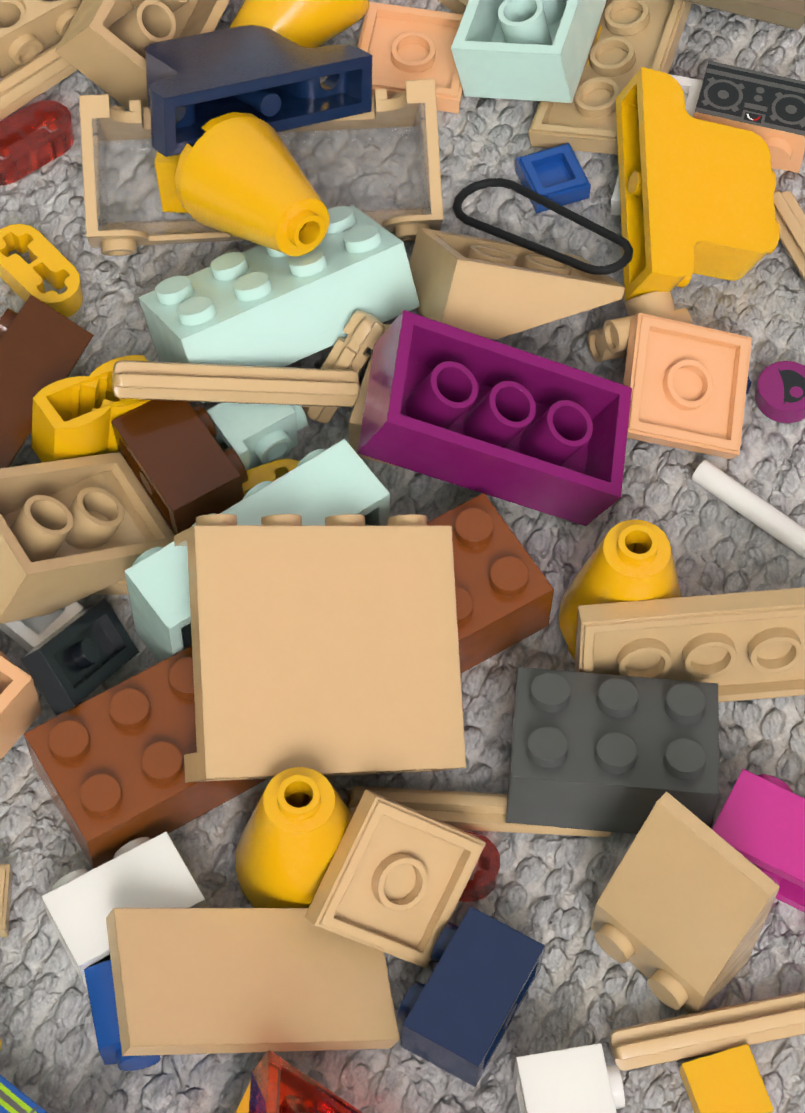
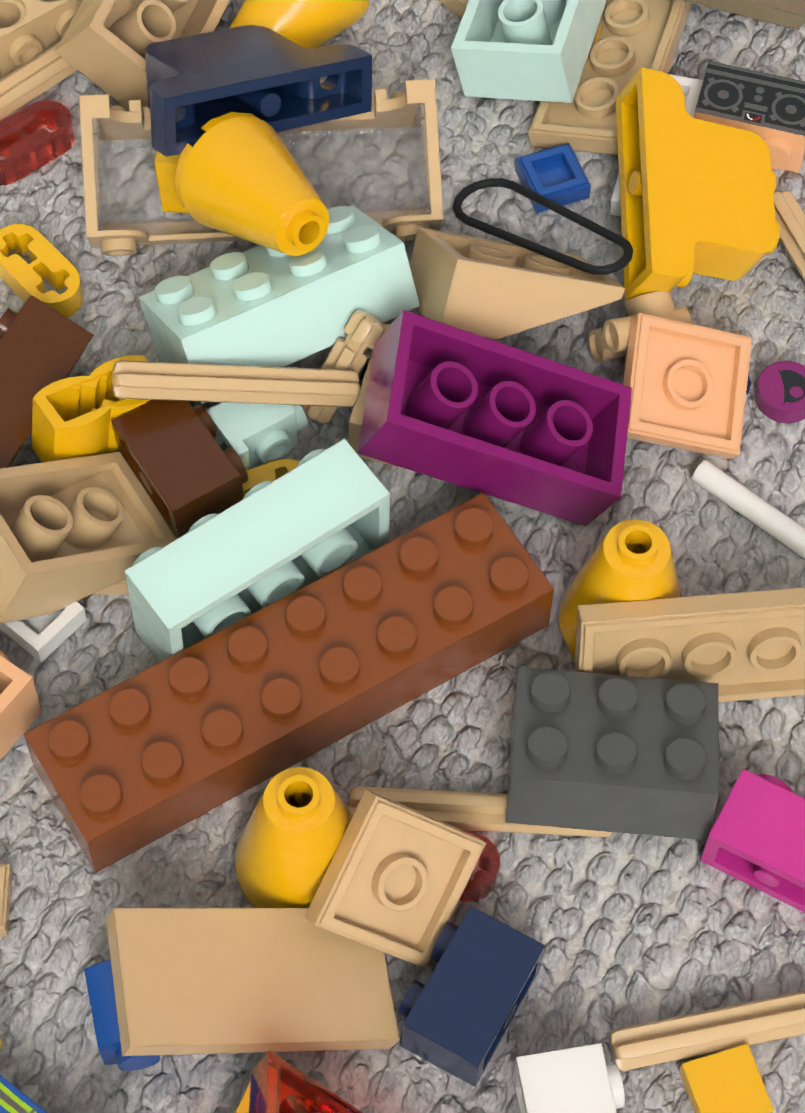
(79, 656): black plate -> none
(139, 876): white brick -> none
(323, 647): tan panel -> none
(412, 46): light nougat tile -> none
(683, 908): tan slope -> none

